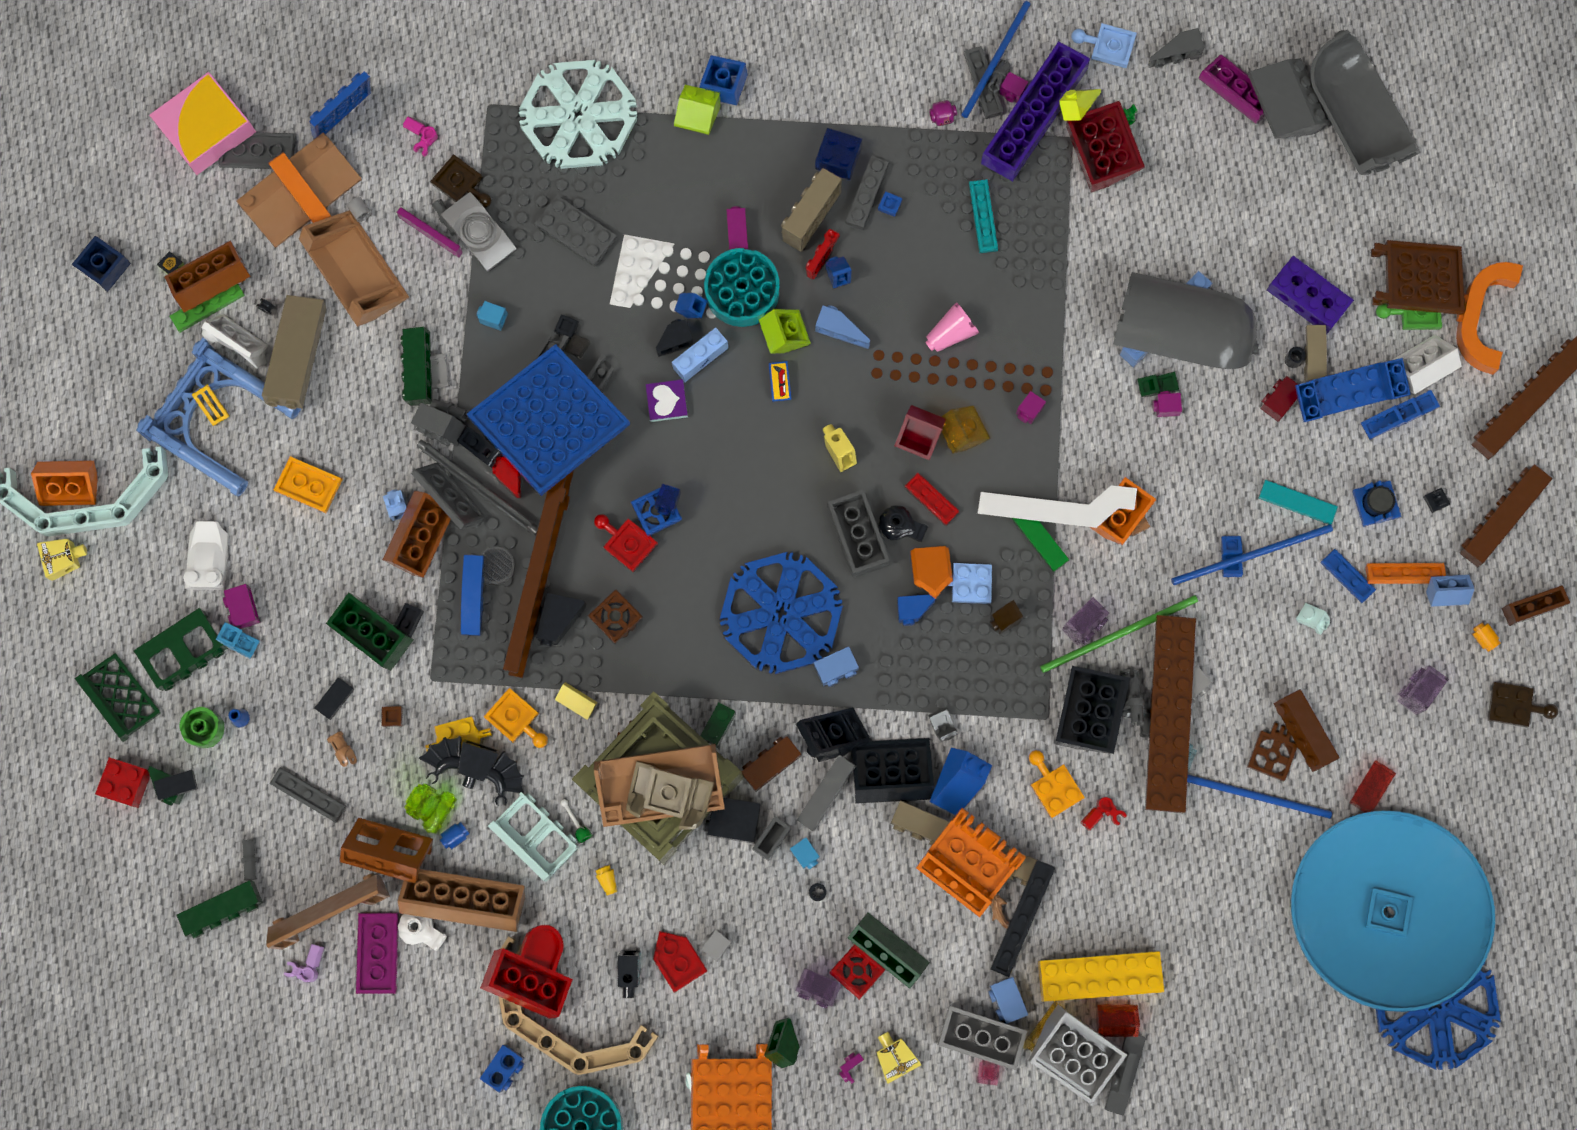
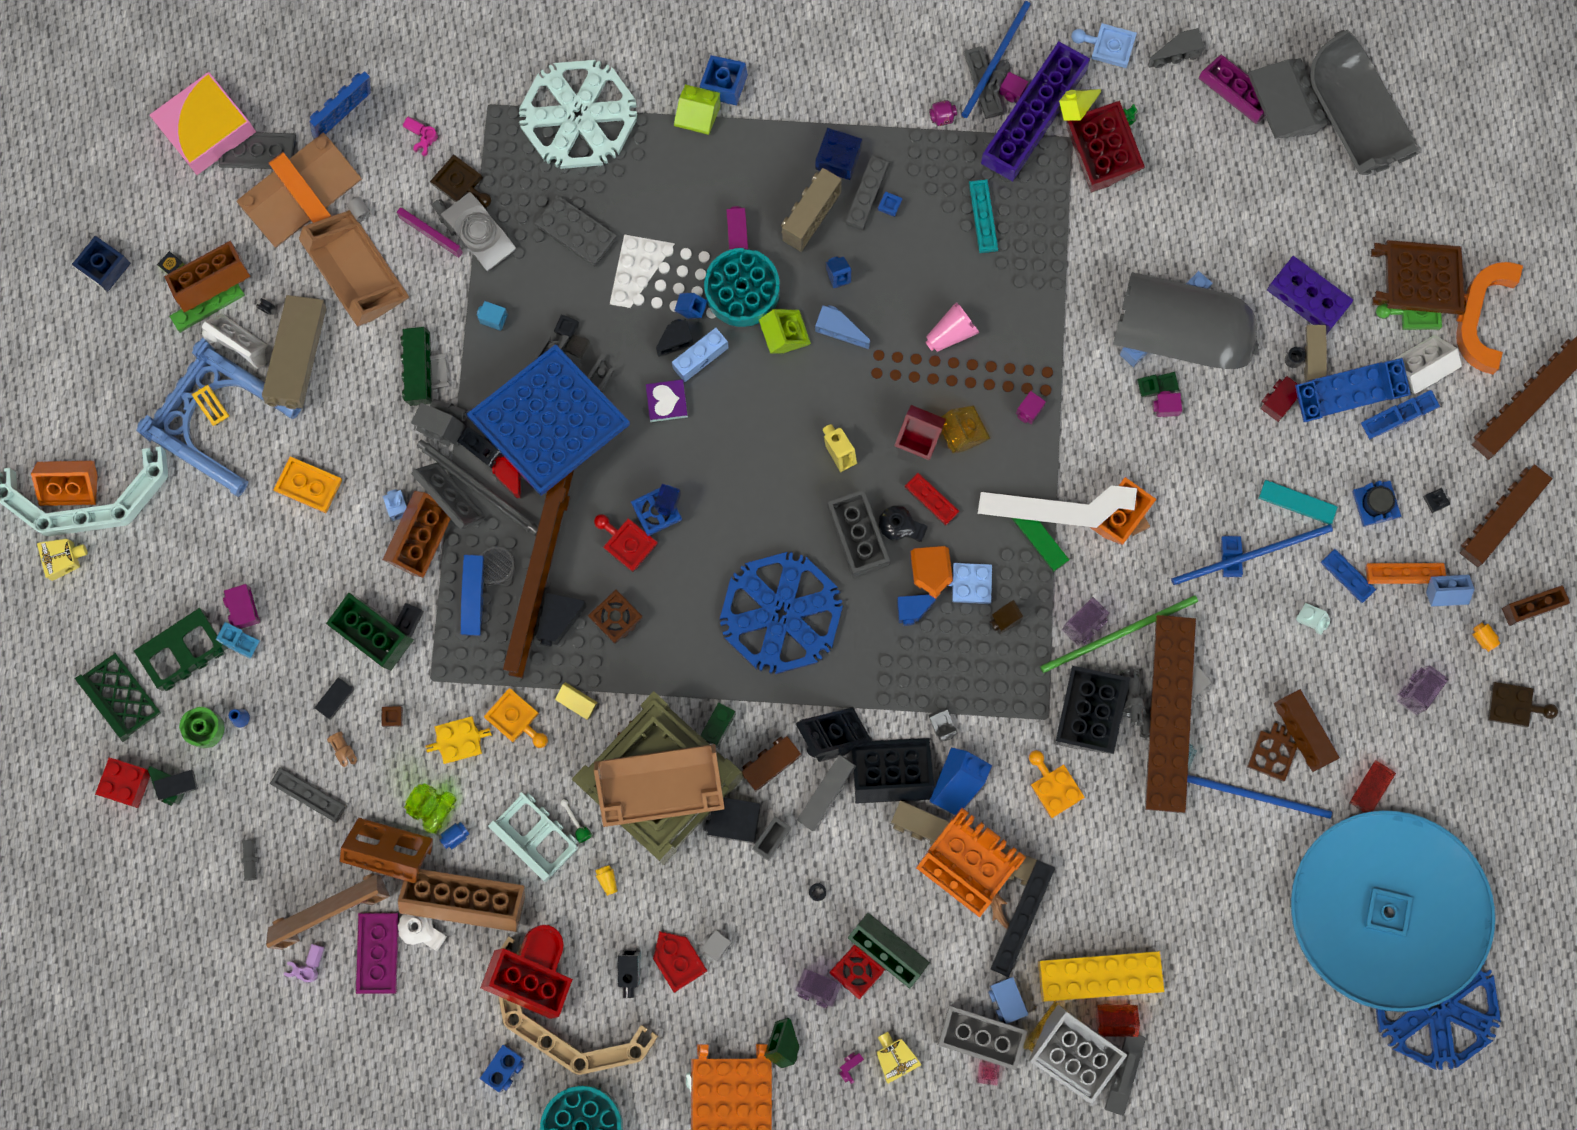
(206, 557): white slope -> none
(219, 909): dark green brick -> none
(475, 763): black torso -> none
(669, 794): dark tan piece -> none
(779, 381): slope -> none
(805, 854): dark azure brick -> none
(821, 254): red hinge -> none
(836, 666): medium blue brick -> none
(1106, 806): red bar -> none

